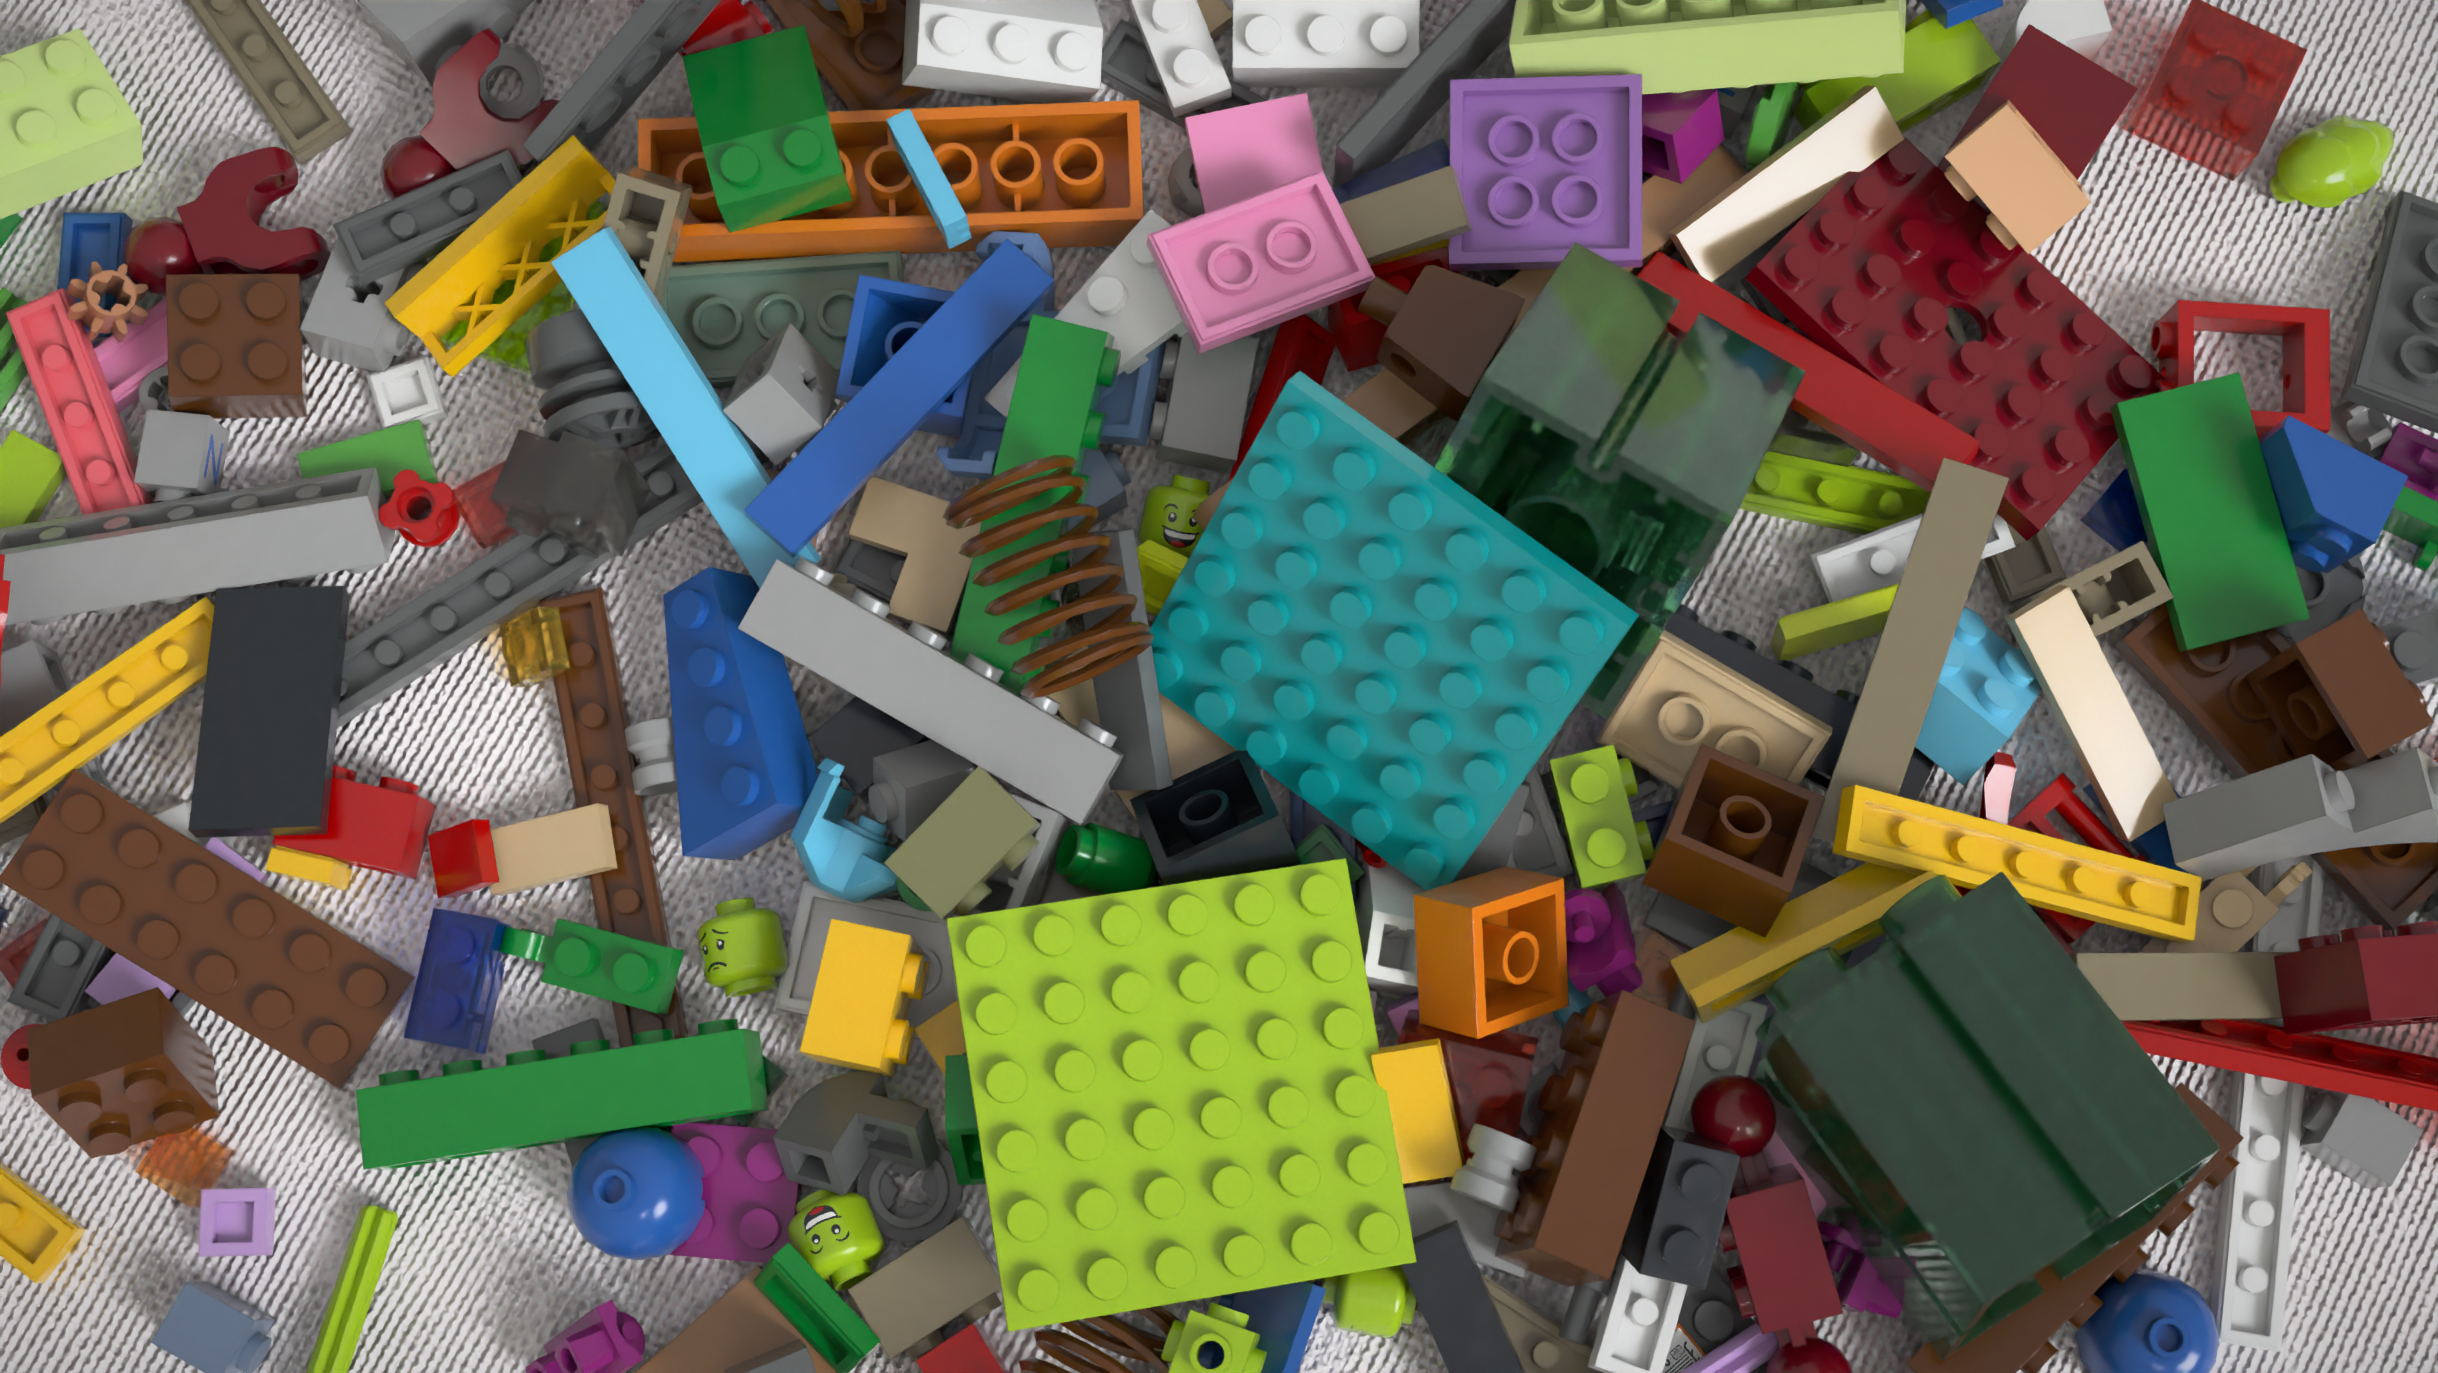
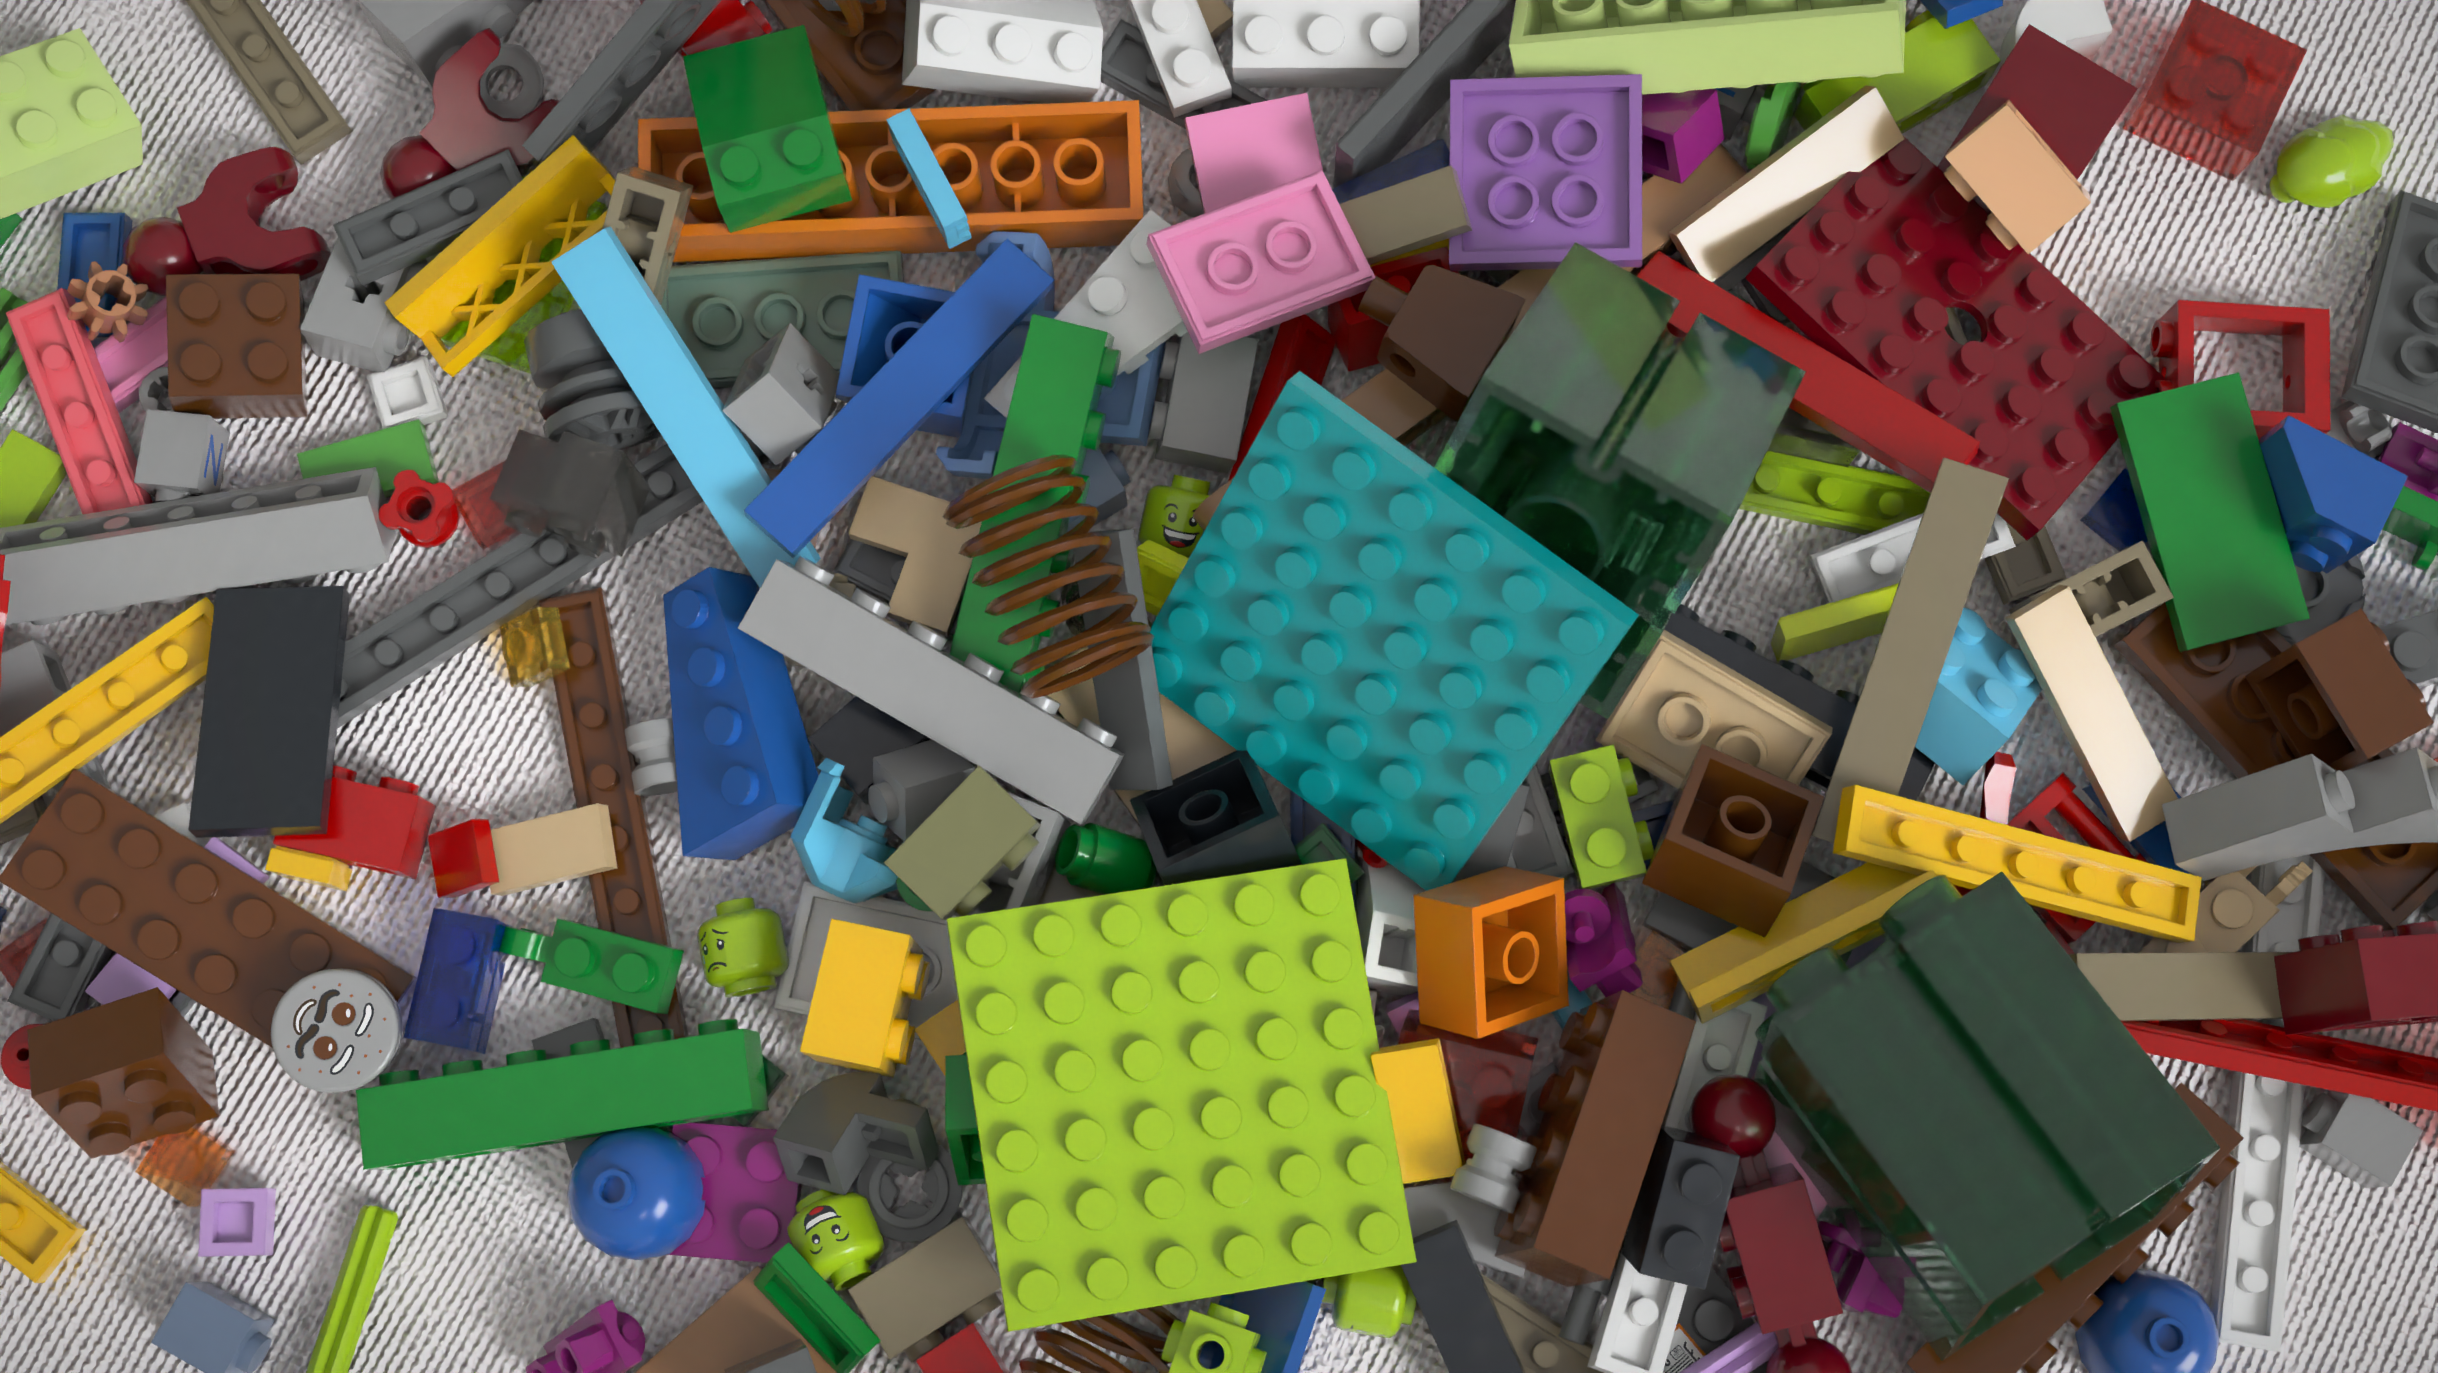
(336, 1030): none -> light grey head

